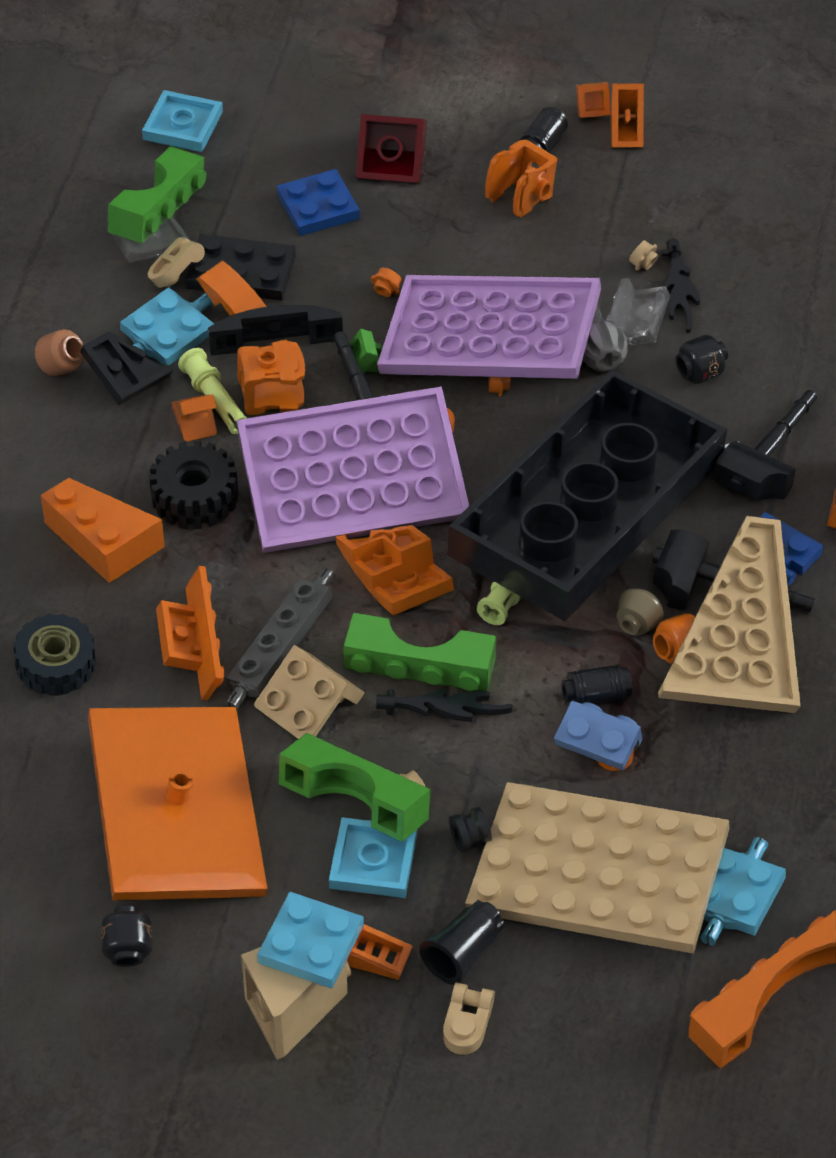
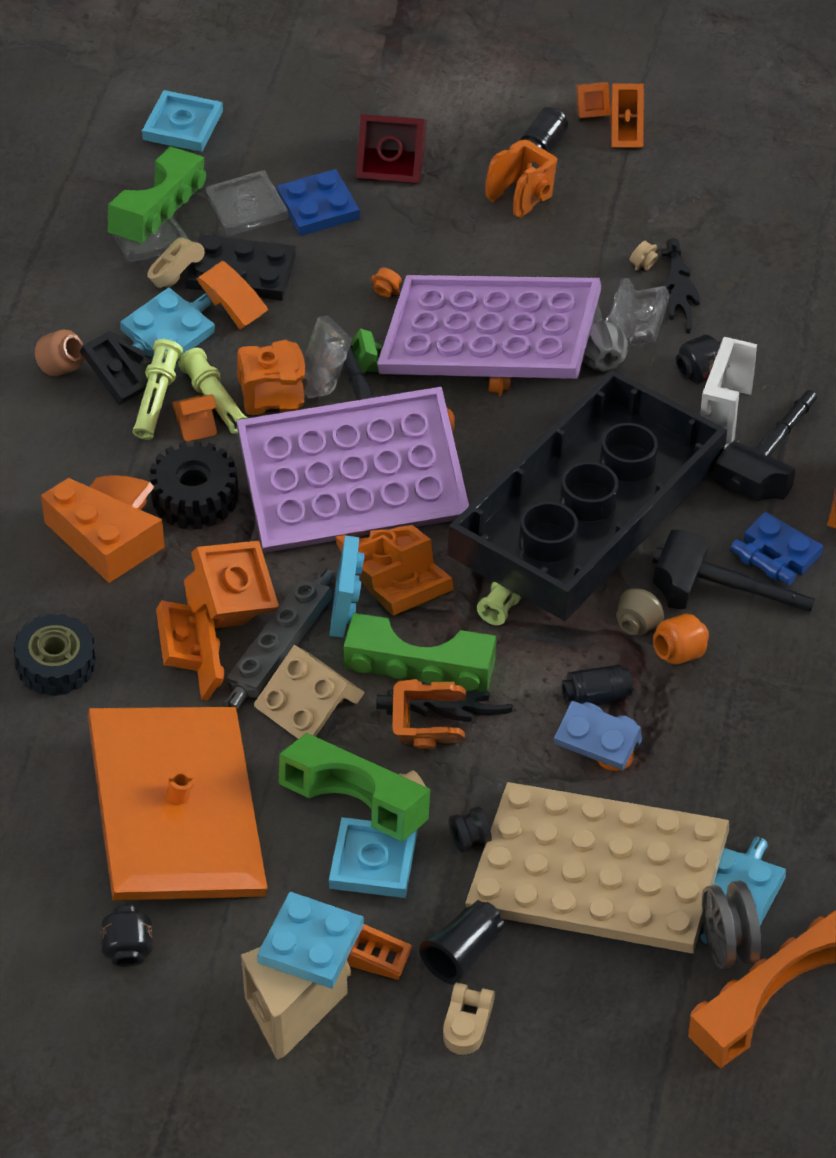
(124, 488): none -> orange slope
(159, 377): none -> yellowish green pin
(230, 583): none -> orange panel
(246, 202): none -> clear plate
(274, 323): black slope -> none
(325, 357): none -> clear bracket
(346, 586): none -> medium azure plate
(424, 737): none -> orange piece
(729, 376): none -> white panel
(731, 924): none -> flat silver wheel
(743, 633): tan wing -> none

